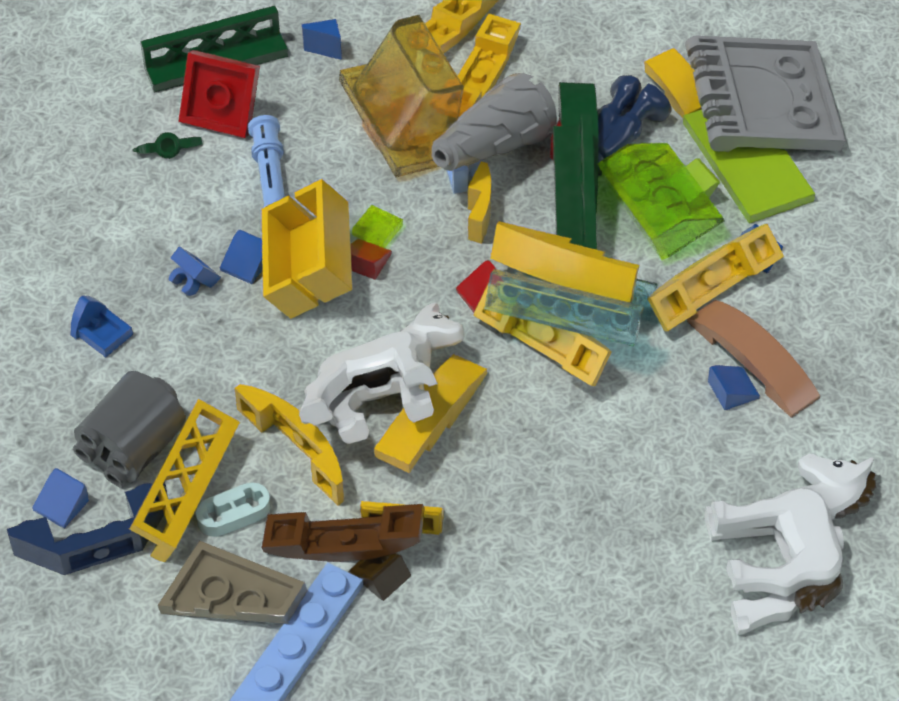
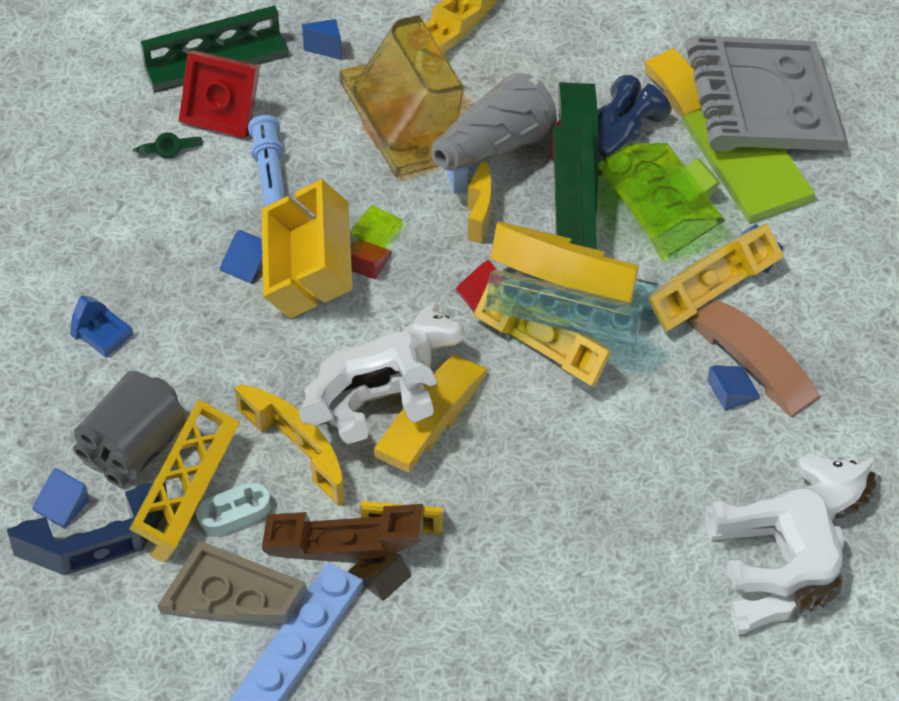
(193, 269): blue tile -> none
(488, 58): yellow slope -> none

